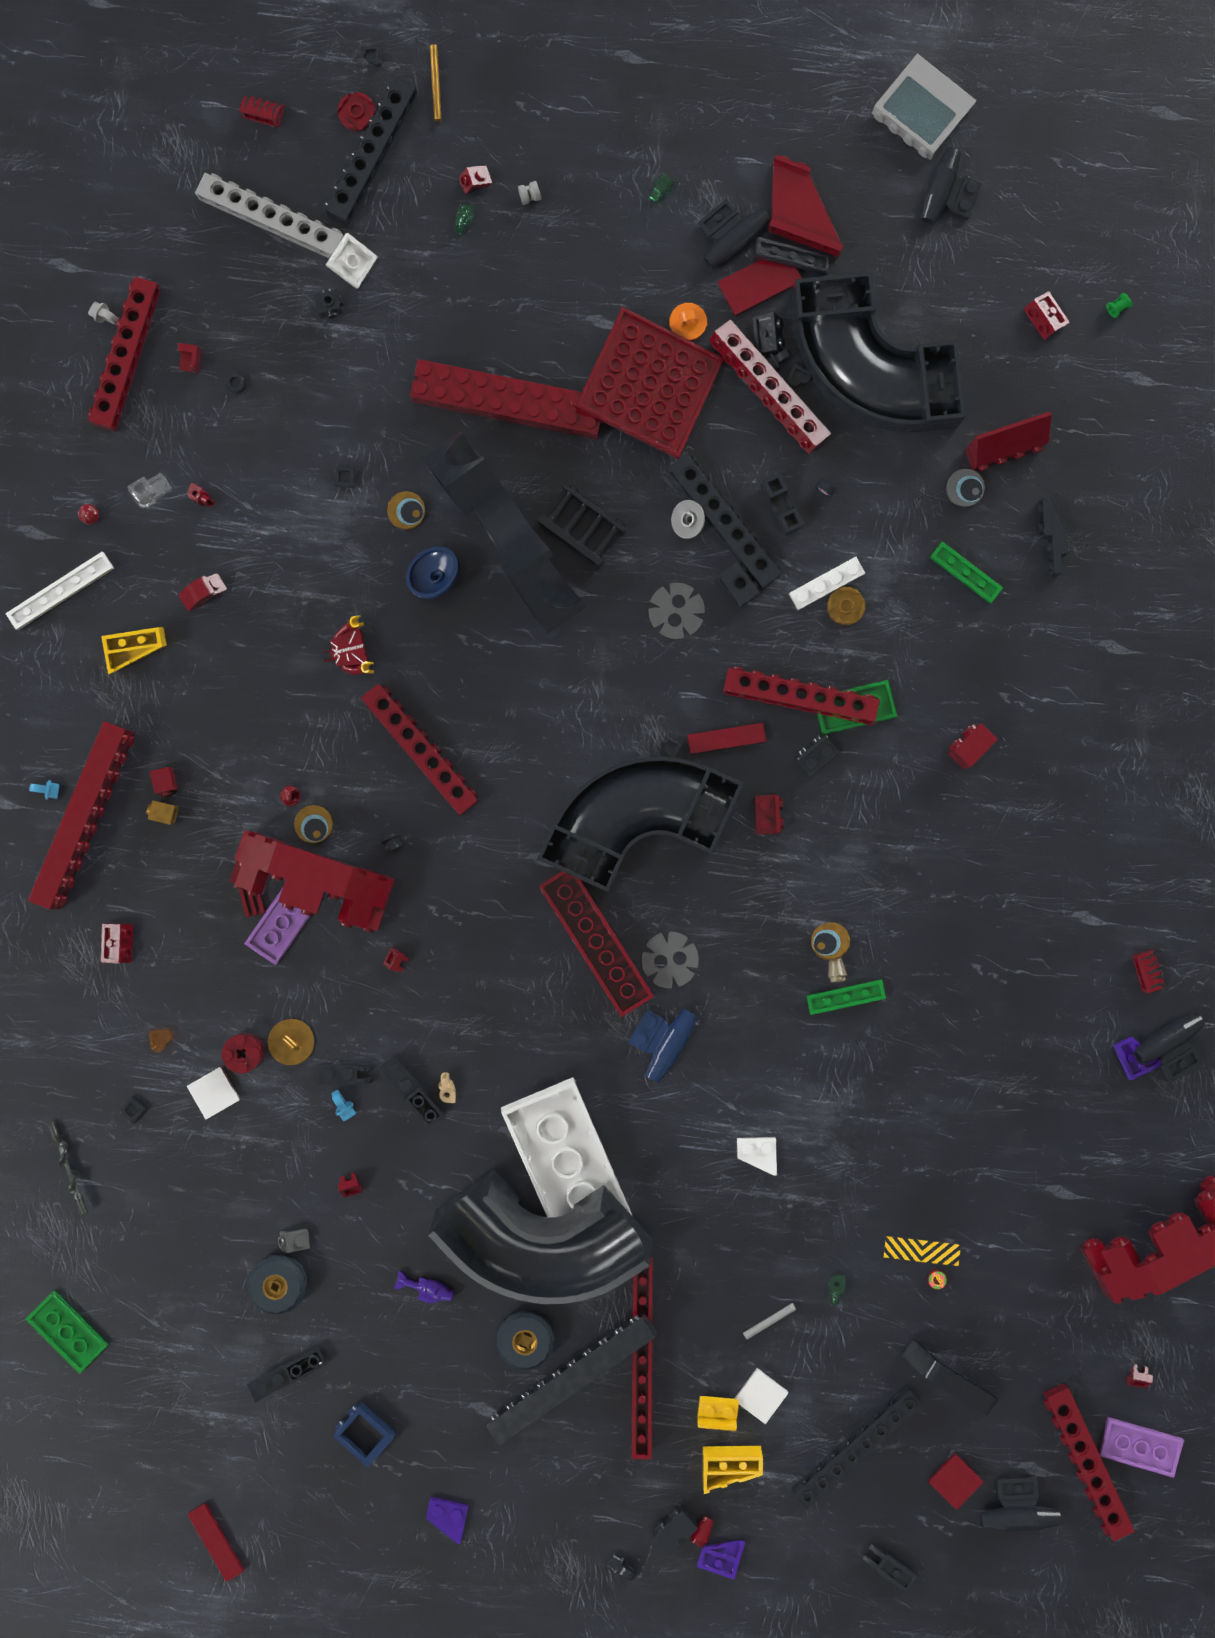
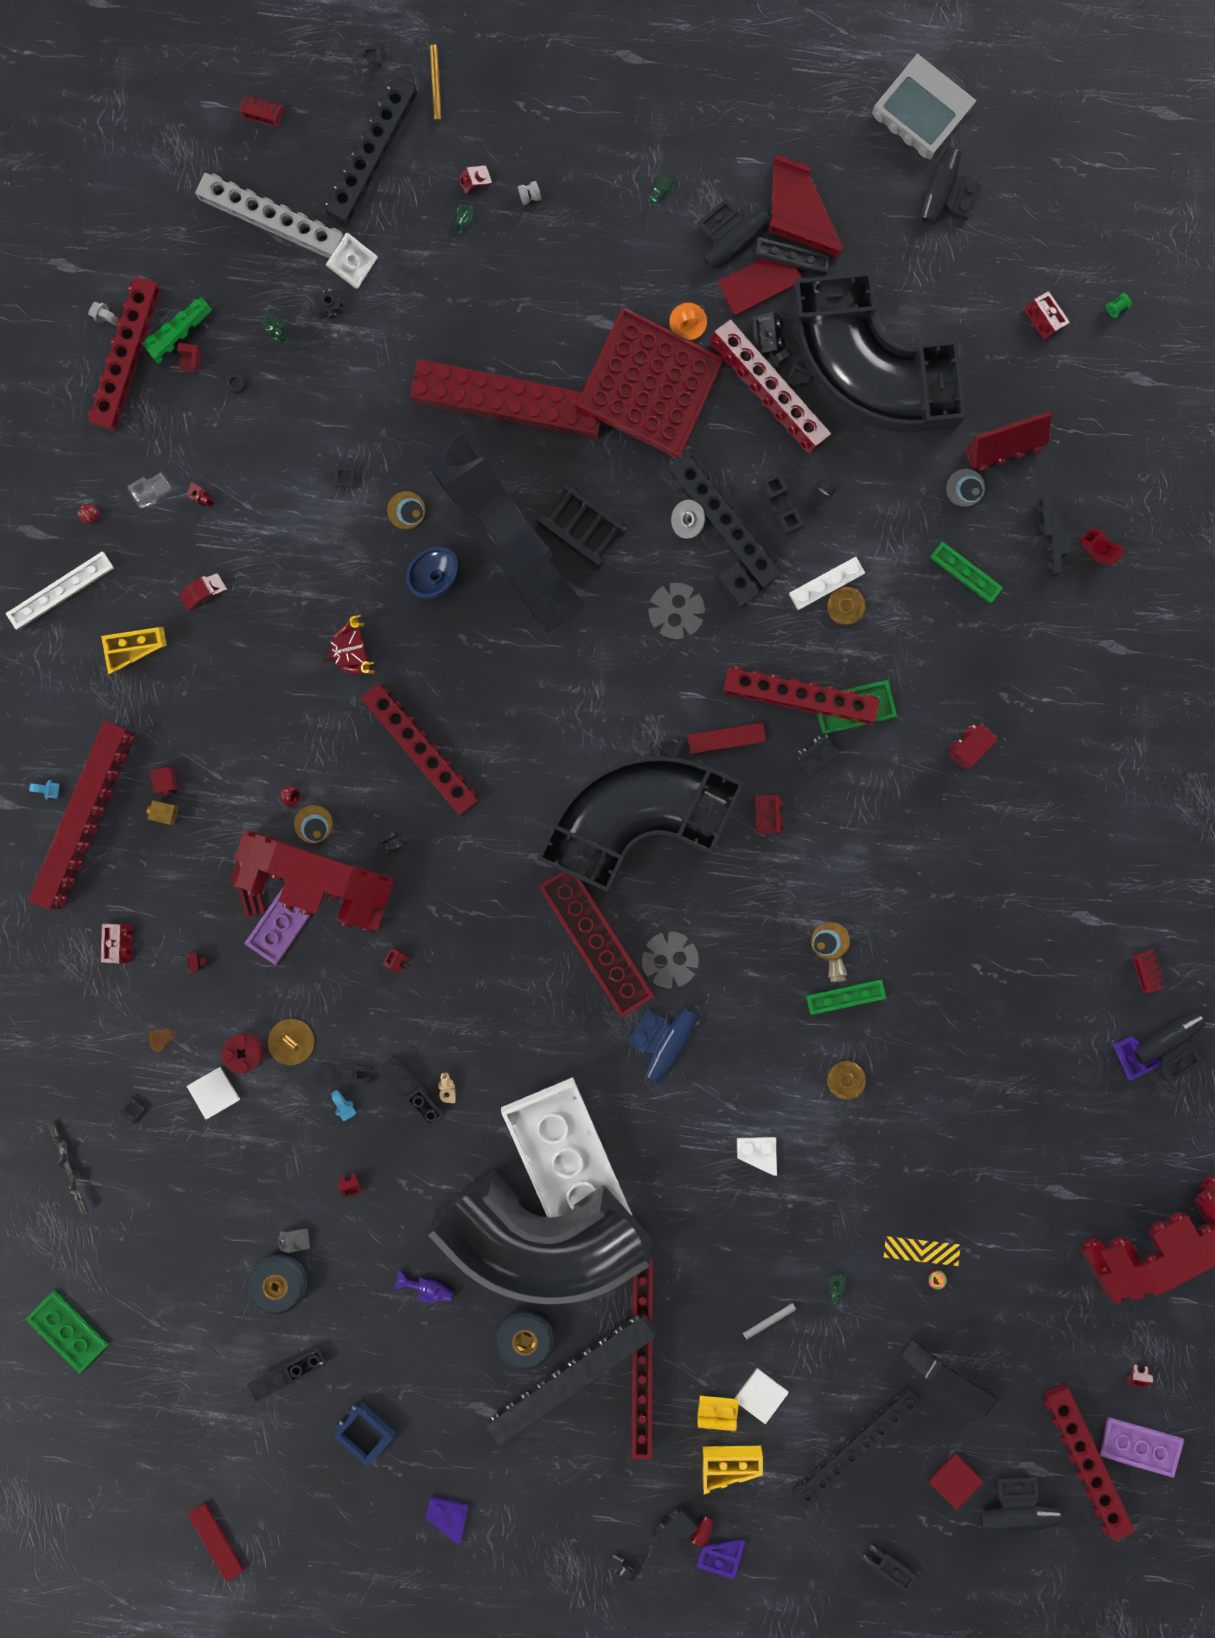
(176, 329): none -> green wing
(193, 962): none -> dark red tile
(276, 330): none -> clear green piece
(356, 111): dark red tile -> none
(846, 1080): none -> pearl gold tile
(1100, 548): none -> dark red brick

